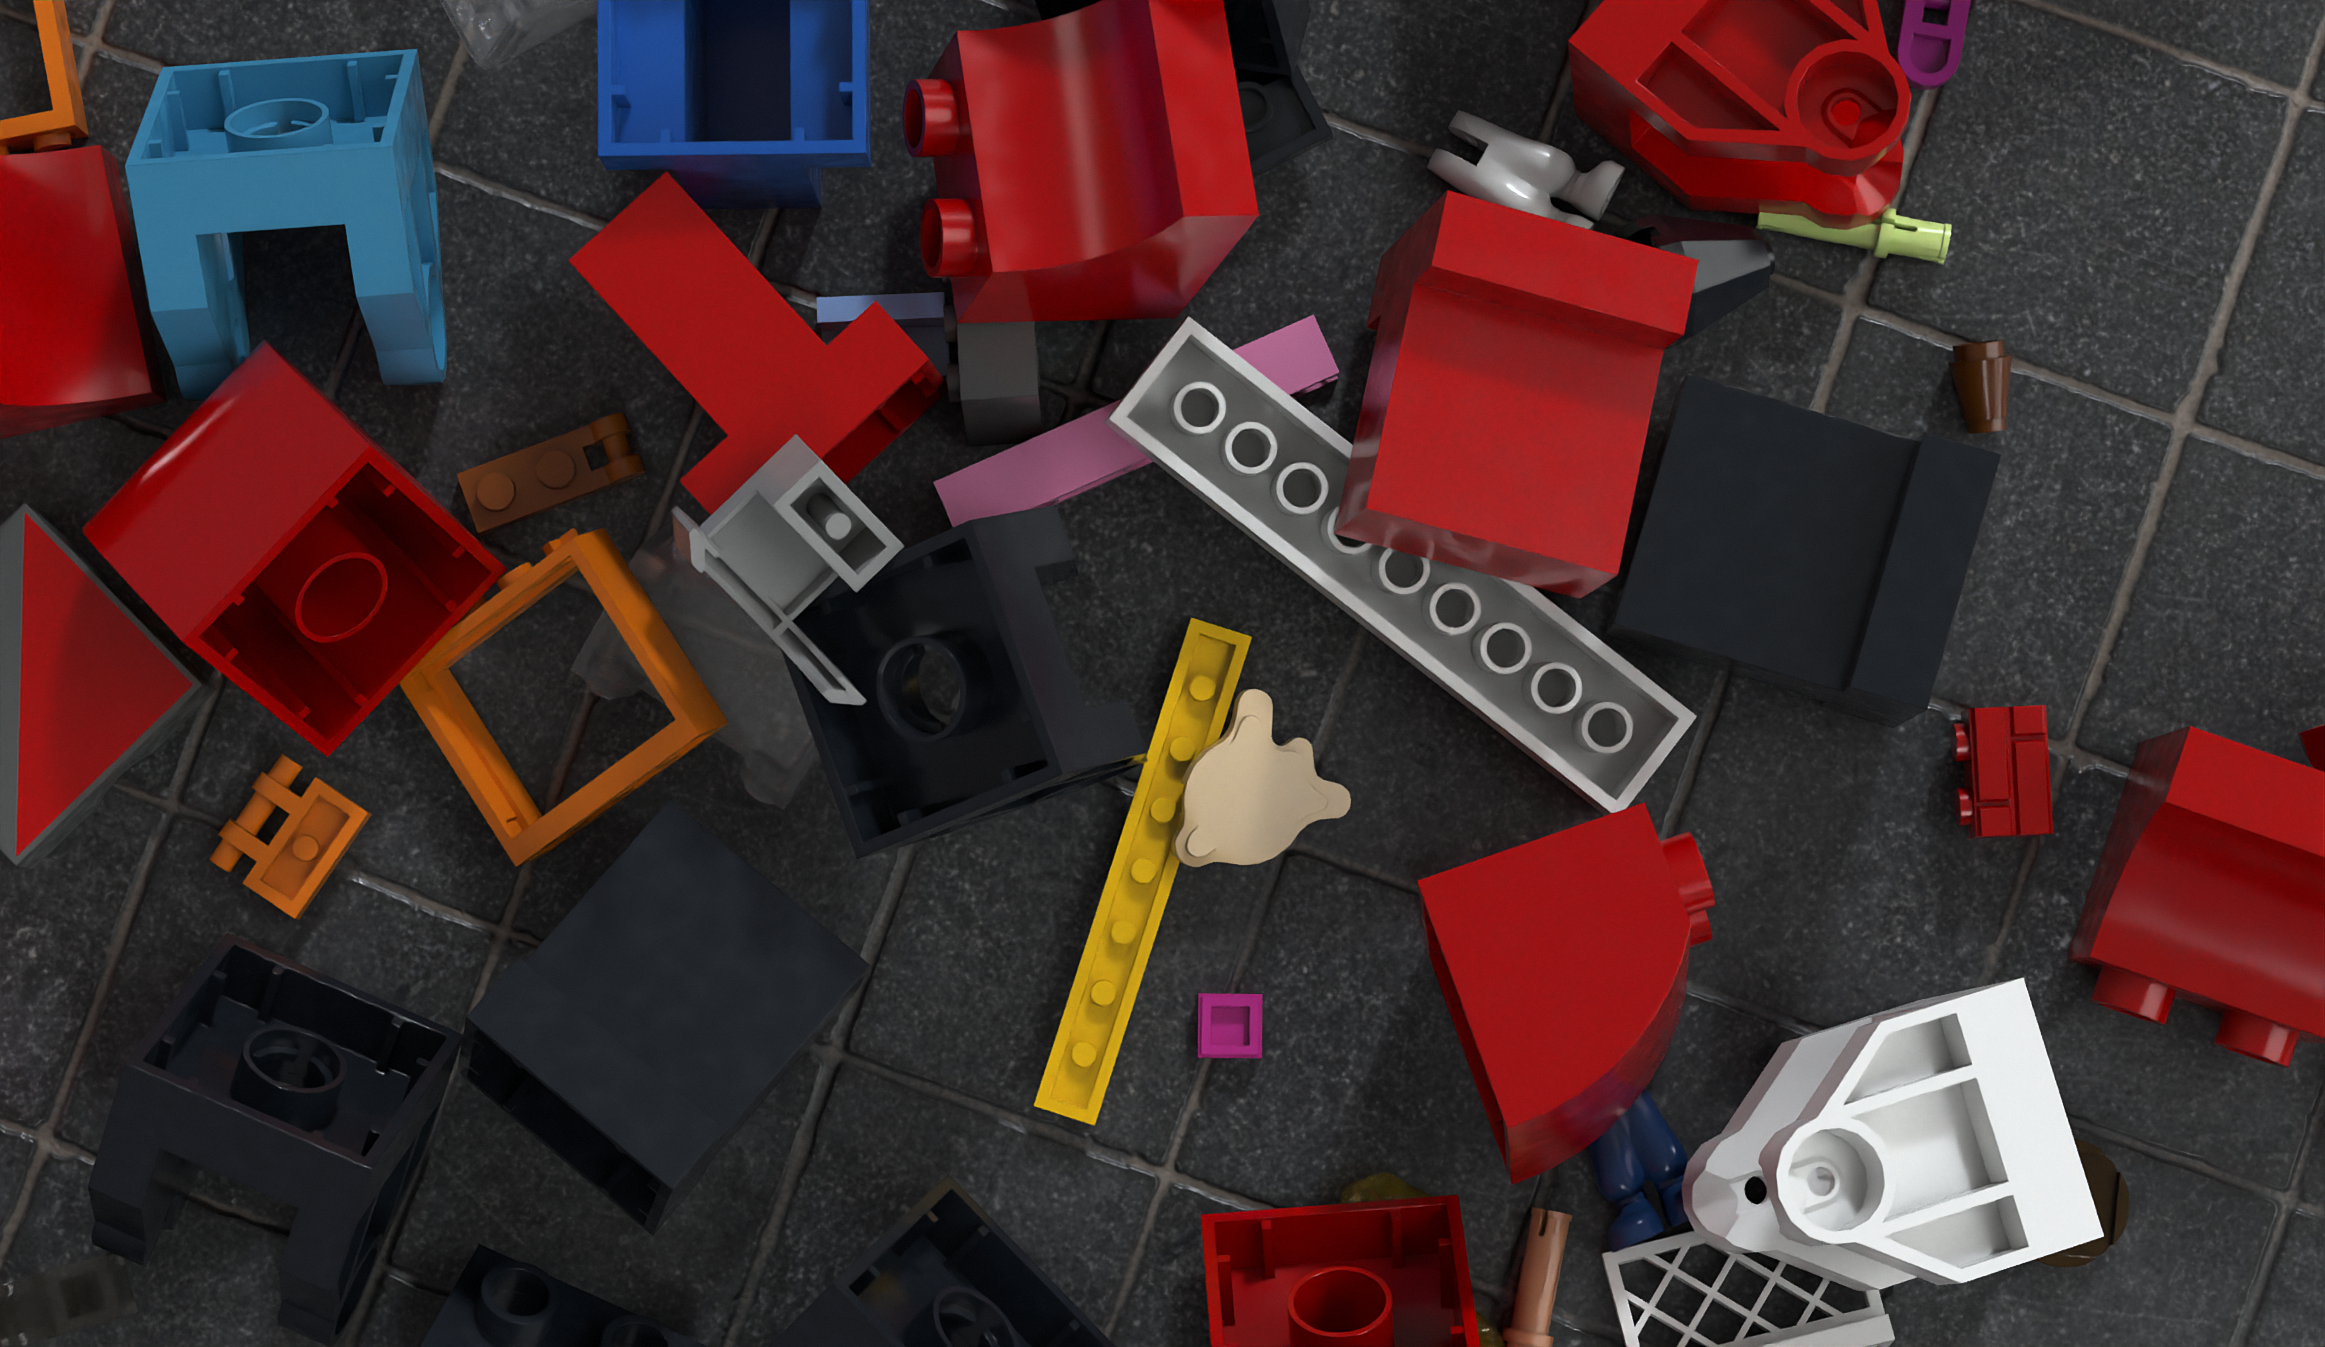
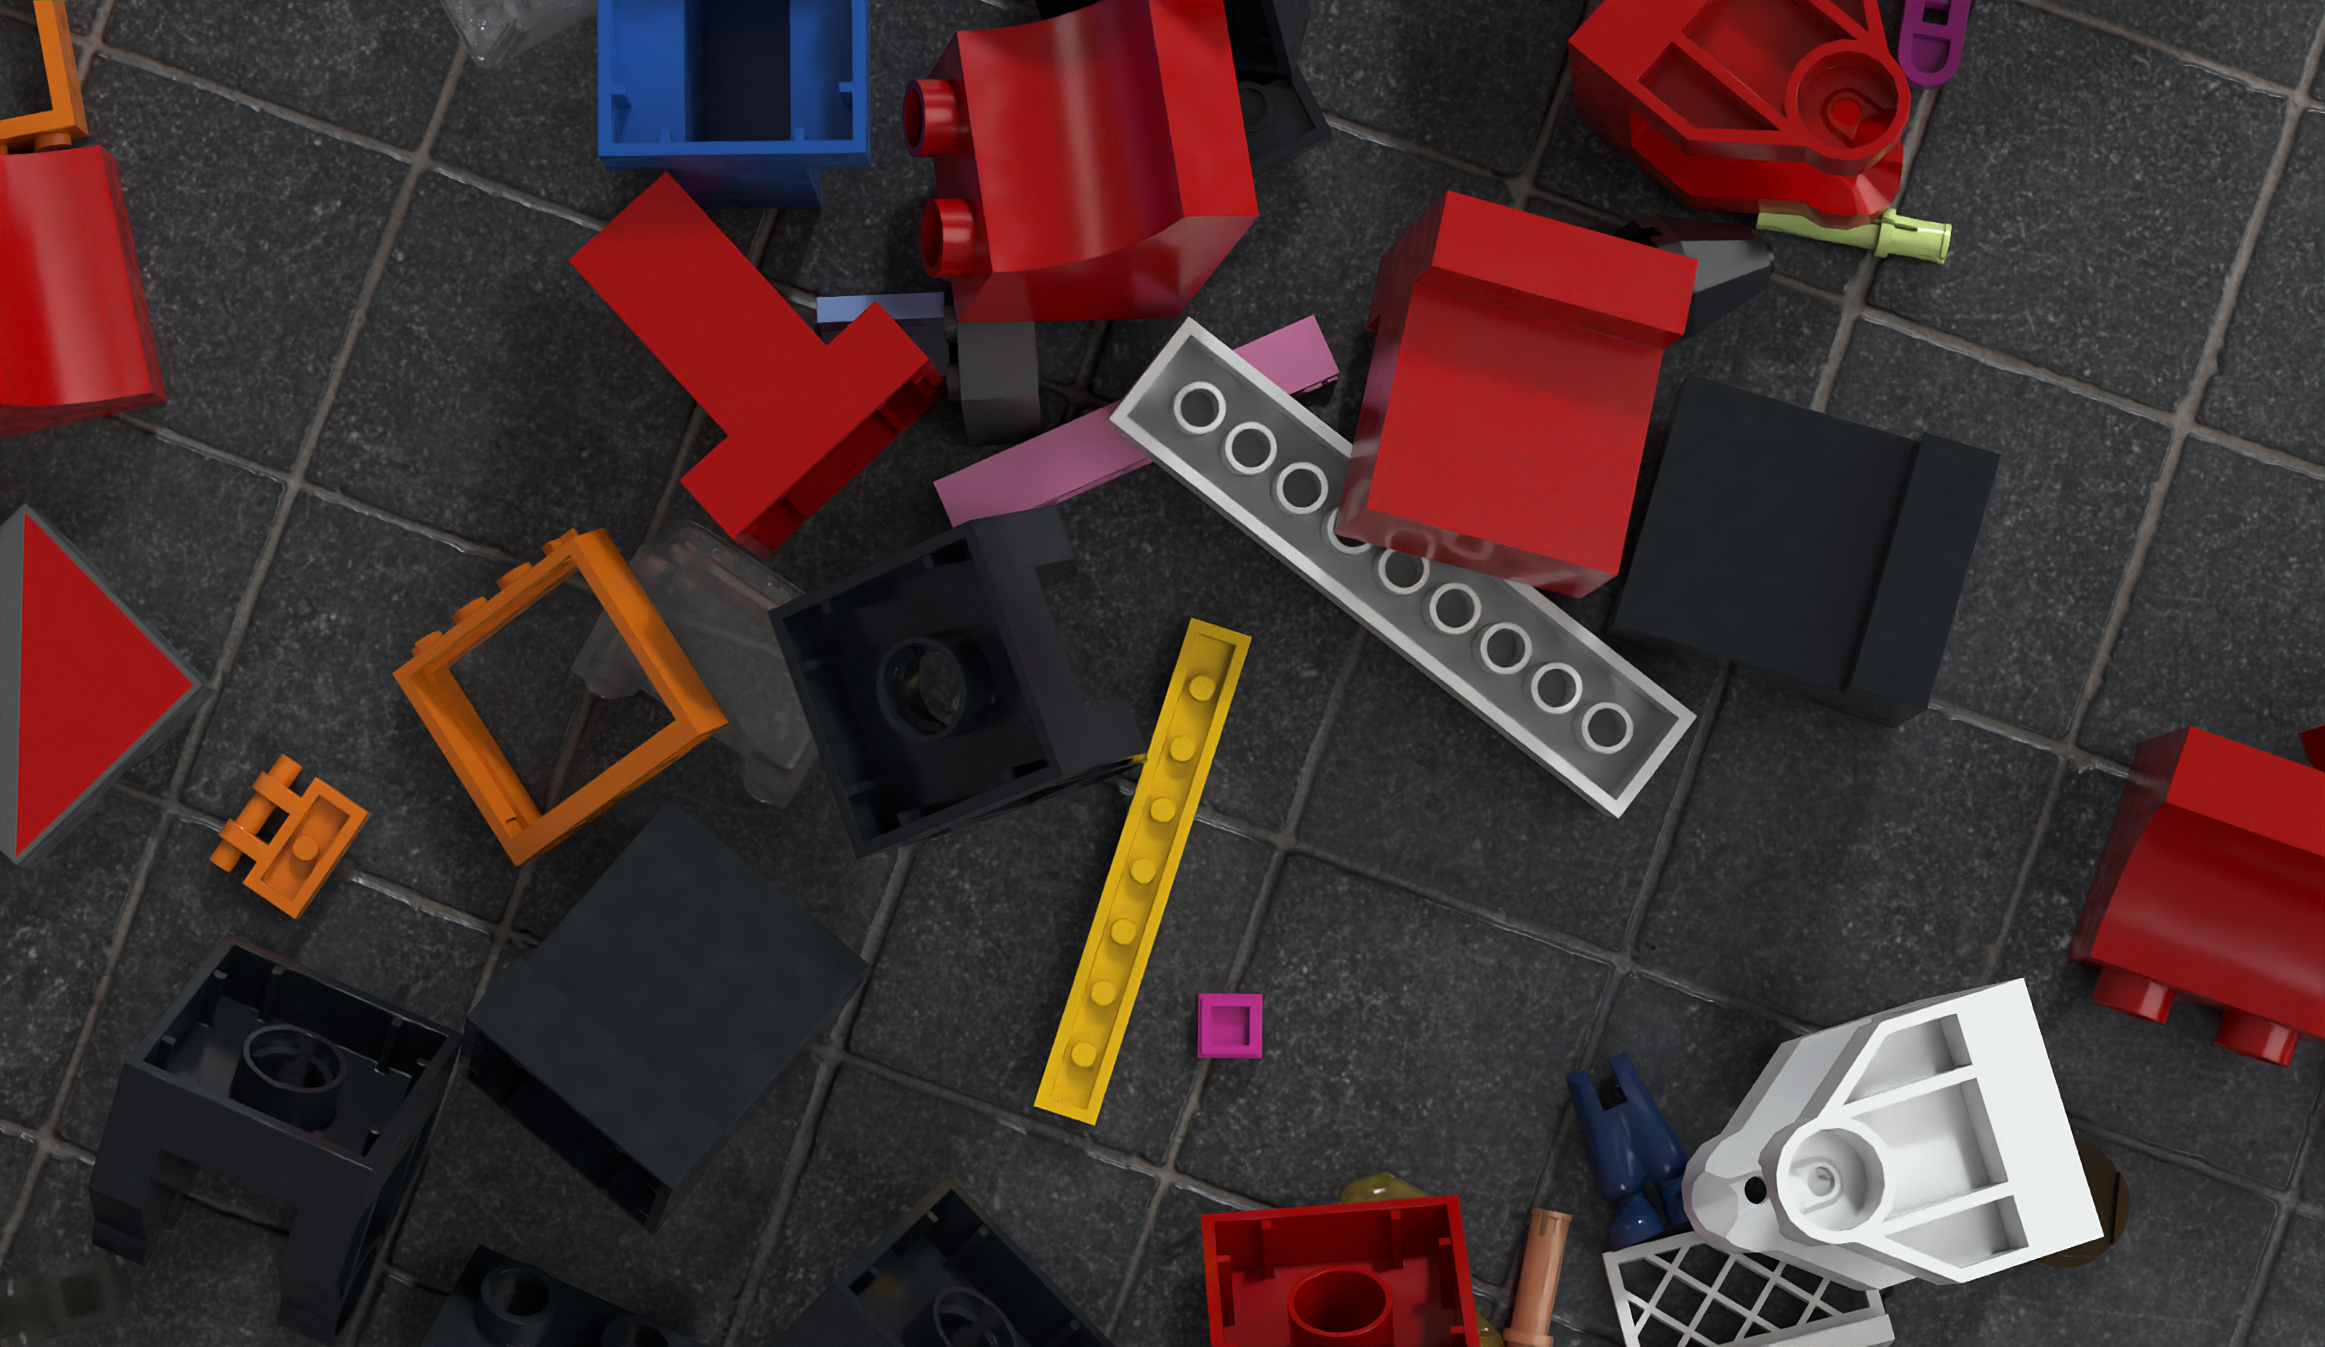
(283, 151): dark azure brick -> none
(292, 550): red brick -> none
(549, 474): dark orange plate -> none
(784, 545): light grey piece -> none
(1248, 794): tan tile -> none
(1525, 173): white piece -> none
(1567, 975): red brick -> none
(1982, 384): reddish brown cone -> none
(2003, 772): red brick -> none

